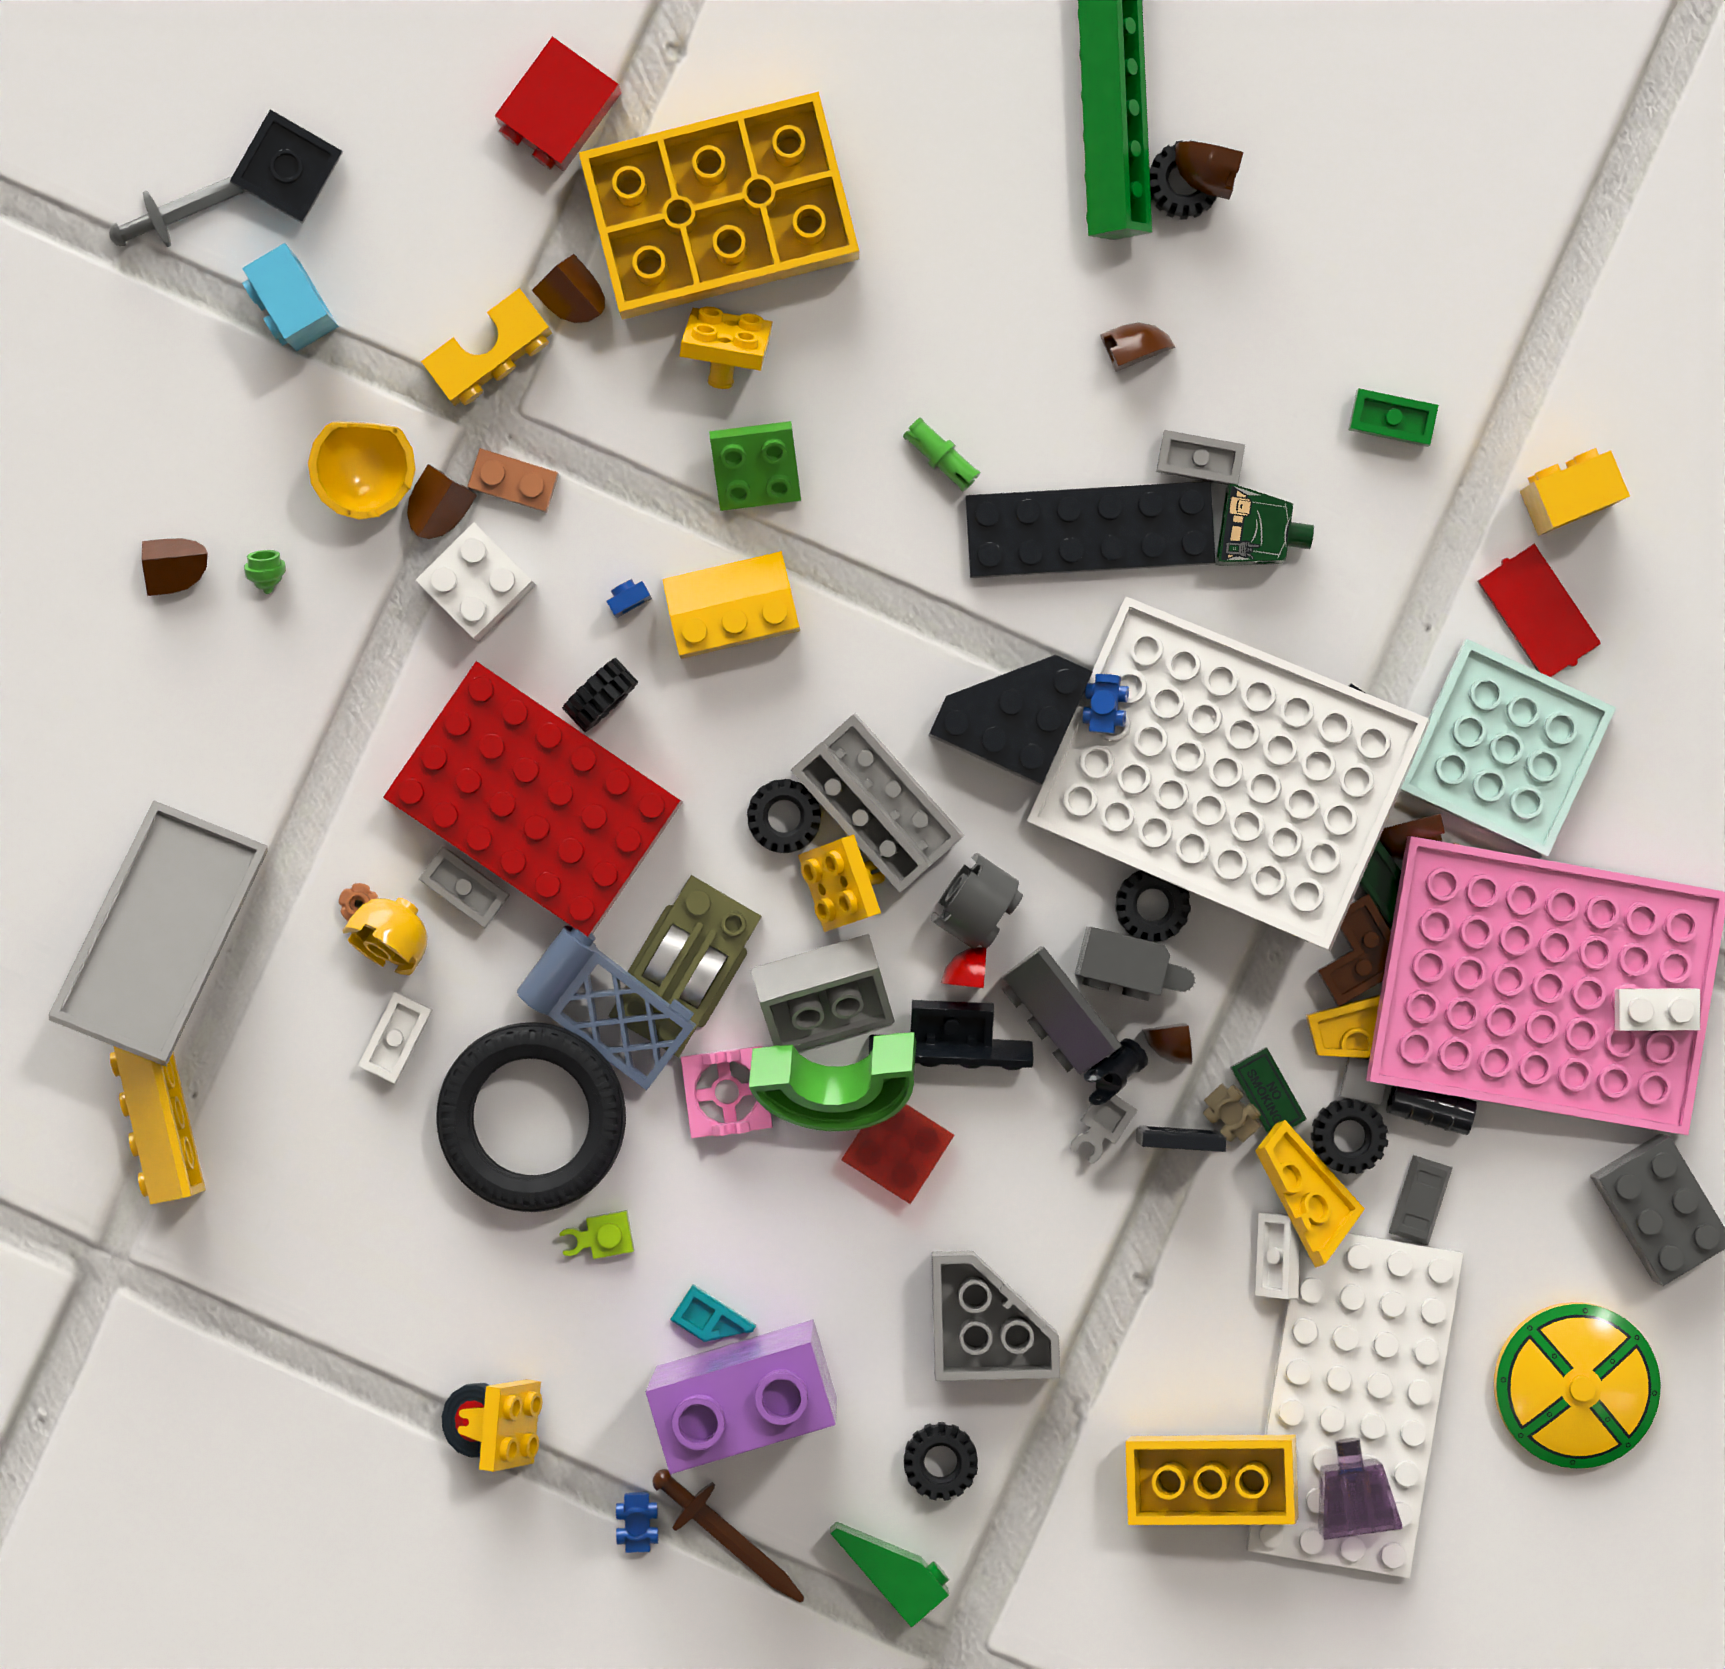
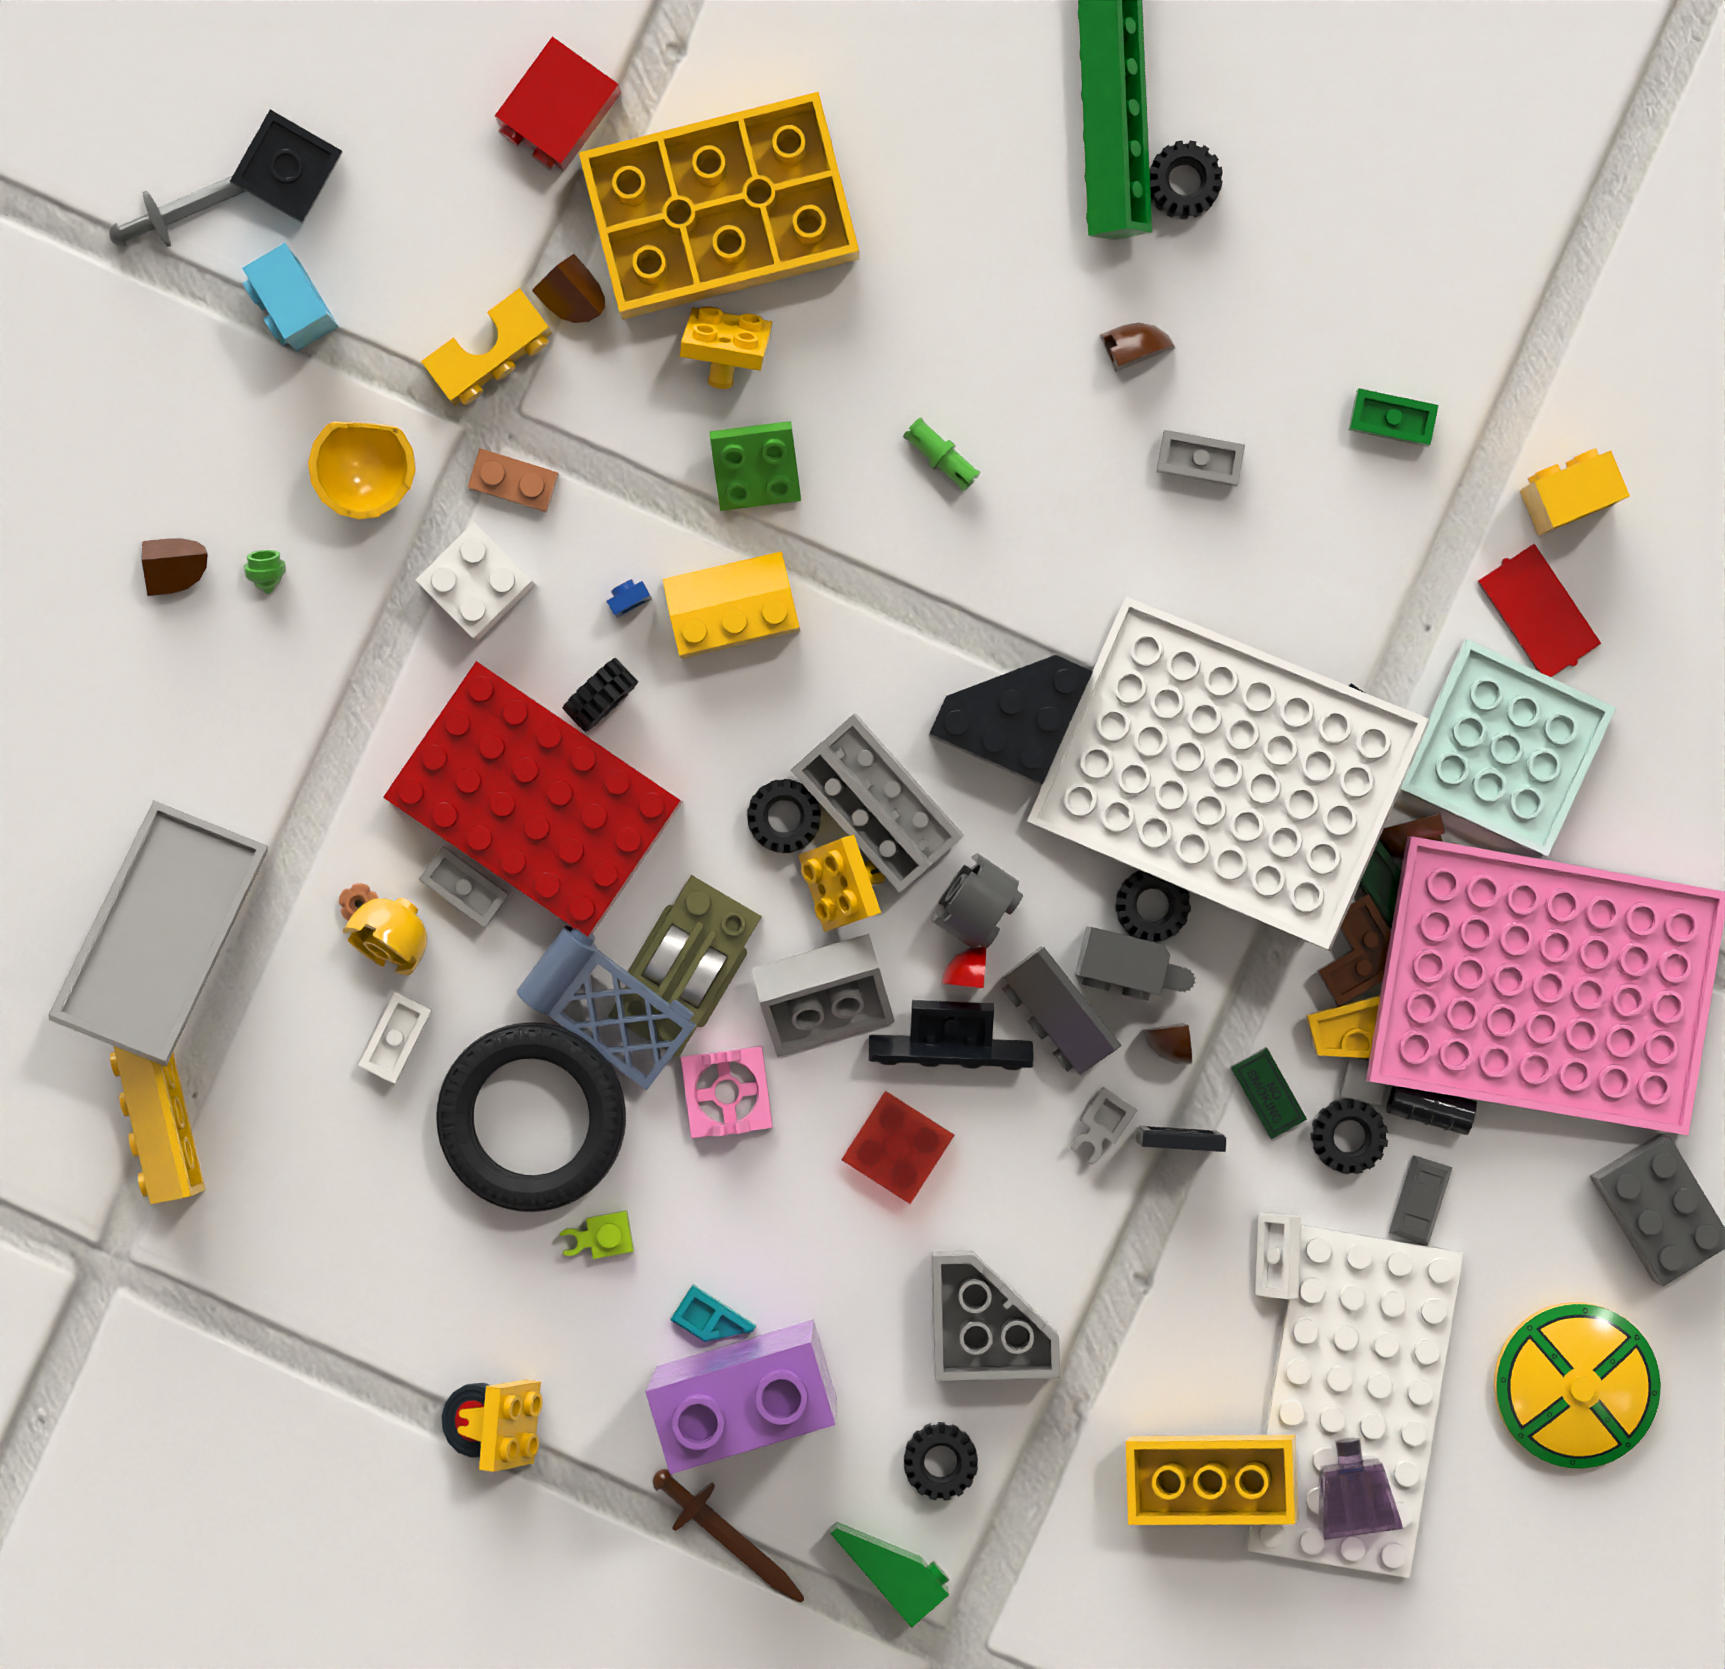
(437, 504): reddish brown brick -> none
(637, 1515): blue piece -> none
(835, 1095): bright green brick -> none
(1090, 529): black plate -> none
(1104, 702): blue piece -> none
(1113, 1071): black piece -> none
(1208, 167): reddish brown brick -> none
(1239, 1119): dark tan piece -> none
(1258, 529): dark green torso -> none
(1309, 1191): yellow wing -> none
(1657, 1009): white plate -> none

